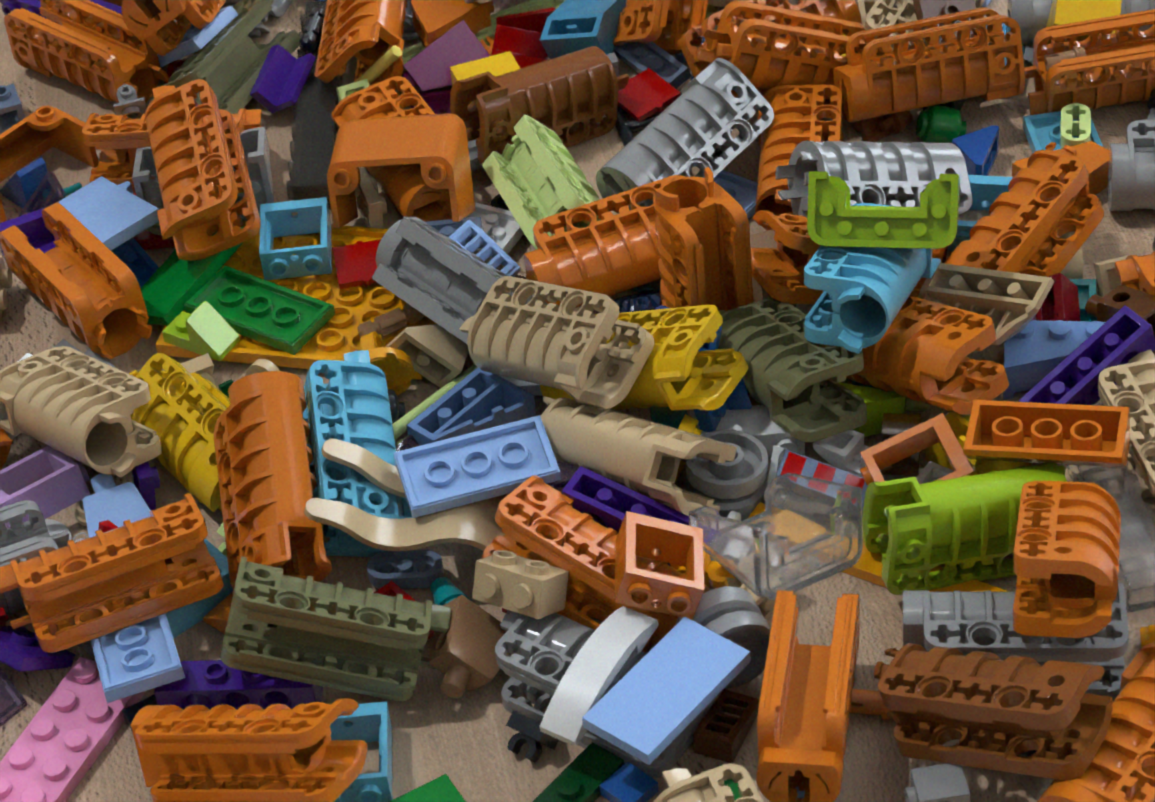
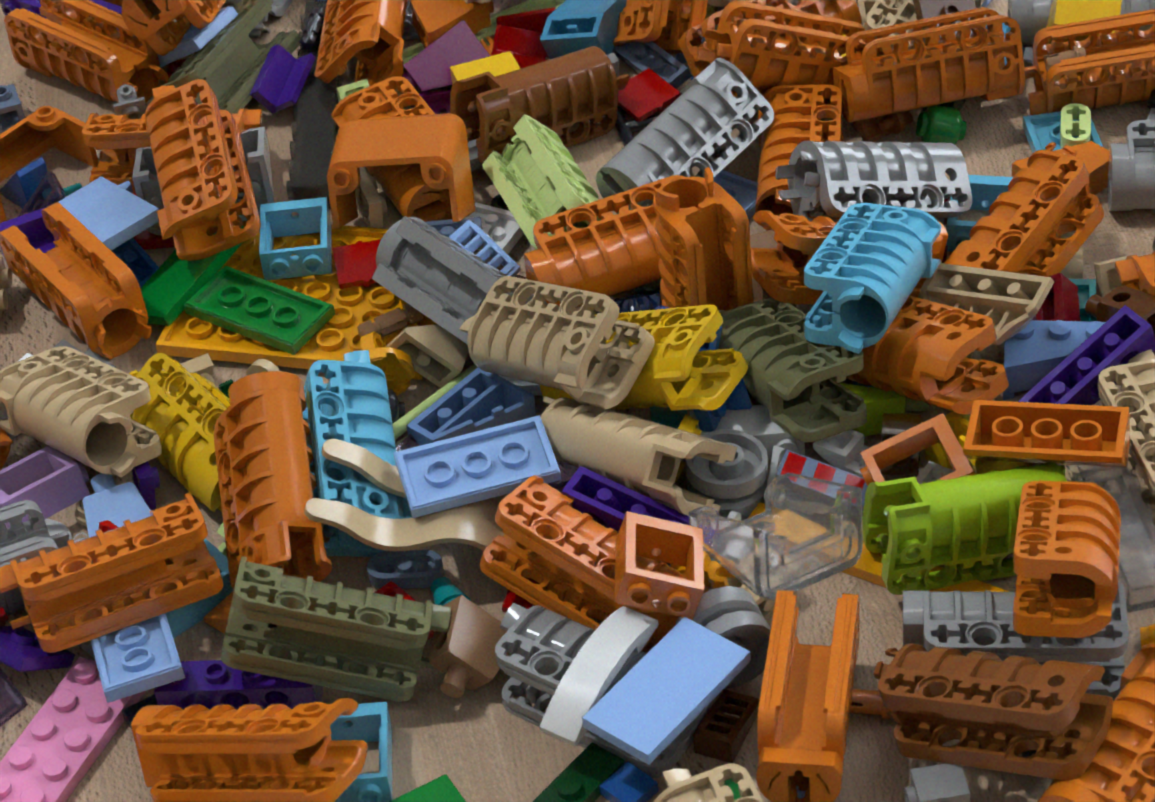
(202, 332): lime slope -> none
(381, 64): light yellow bar -> none
(520, 584): tan brick -> none
(530, 733): black tile -> none
(838, 224): lime windscreen -> none
(979, 149): blue slope -> none

